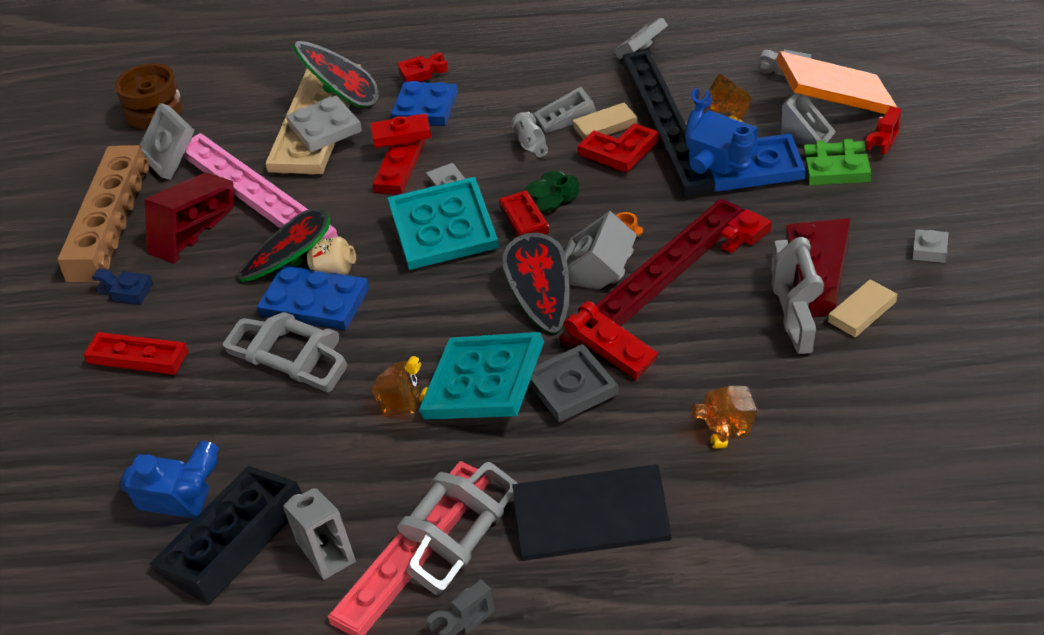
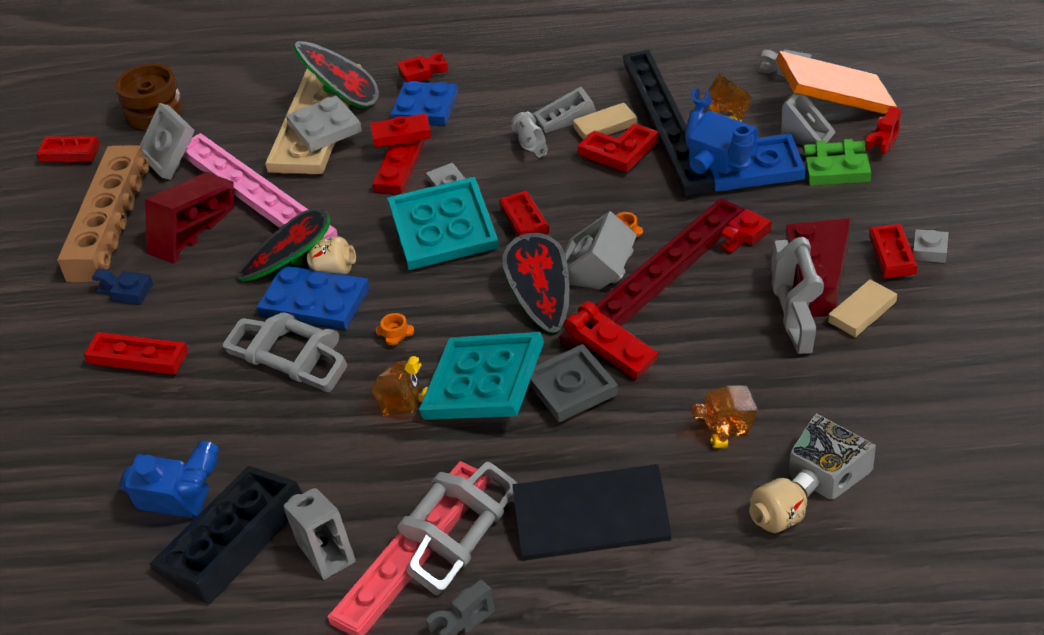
(68, 149): none -> red plate
(394, 328): none -> orange plate
(553, 189): dark green plate -> none
(641, 38): light grey plate -> none
(778, 505): none -> tan head
(829, 458): none -> torso
(893, 251): none -> red plate

